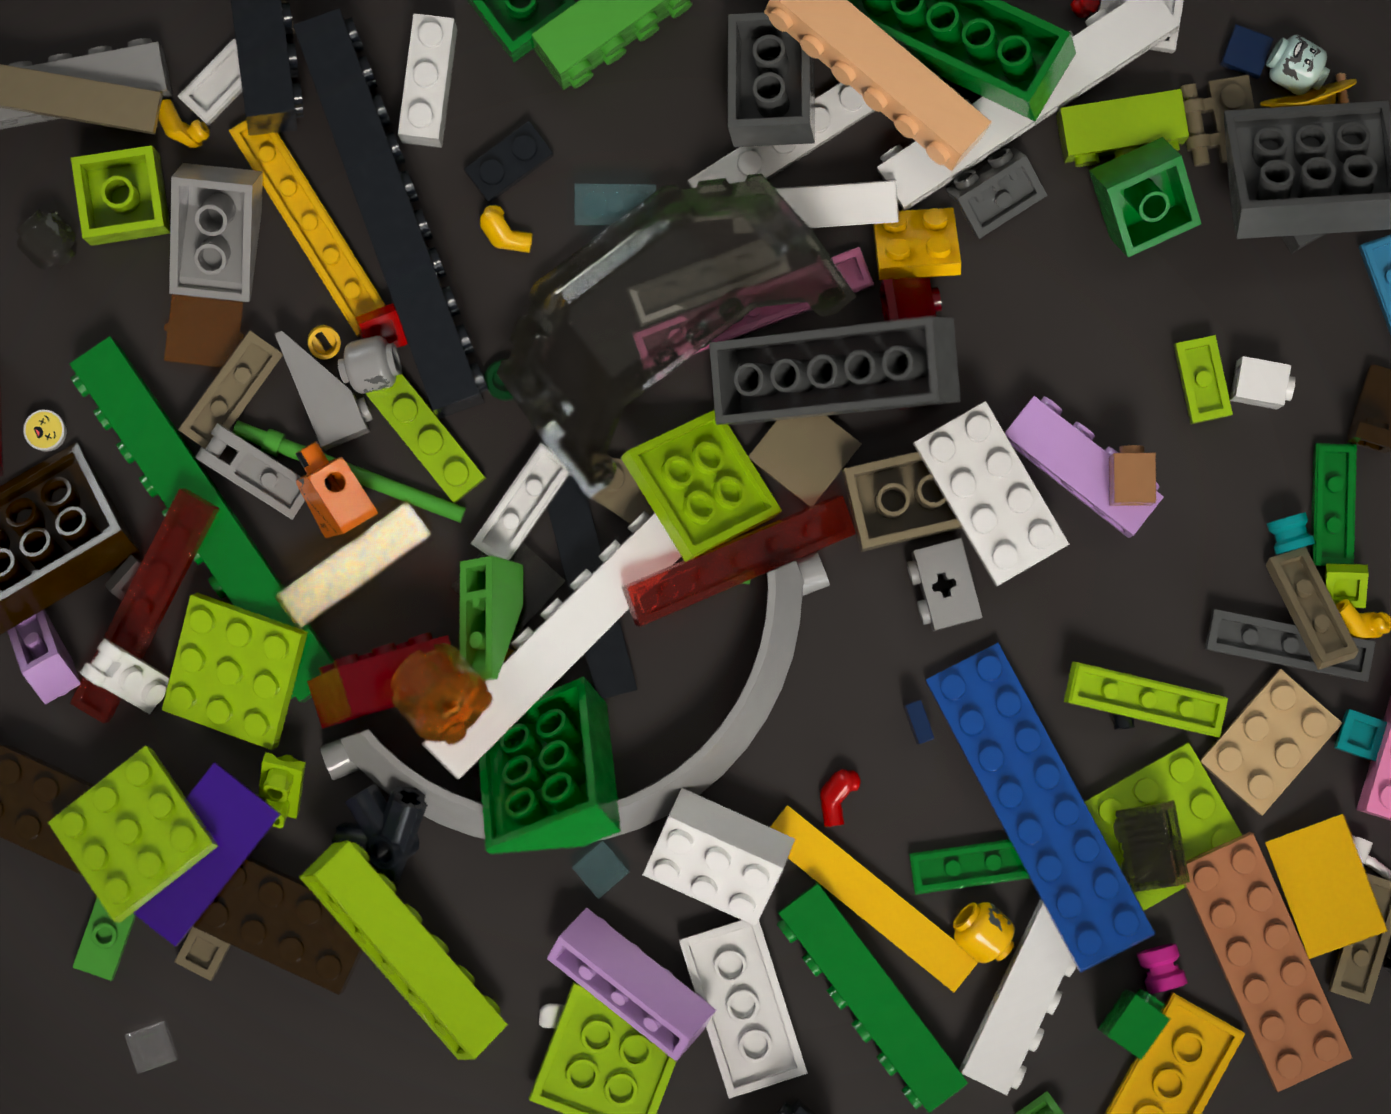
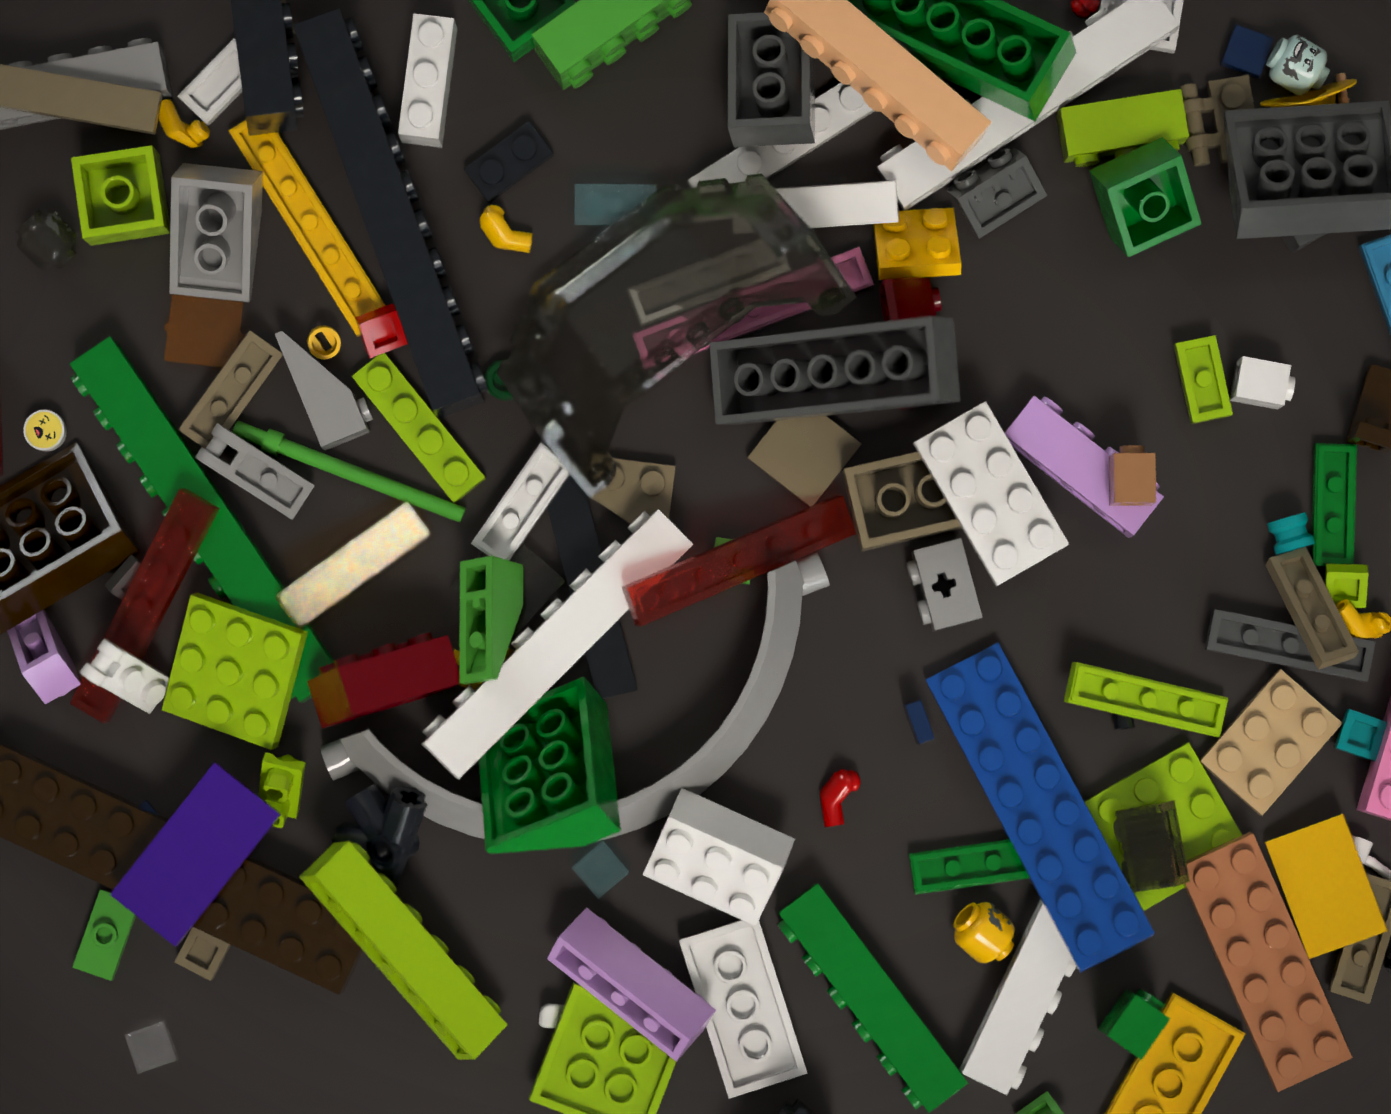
(132, 834): lime plate -> none
(341, 506): orange torso -> none
(370, 364): light grey head -> none
(440, 694): clear orange brick -> none
(701, 485): lime plate -> none
(874, 901): yellow tile -> none
(1163, 972): dark pink wheel -> none

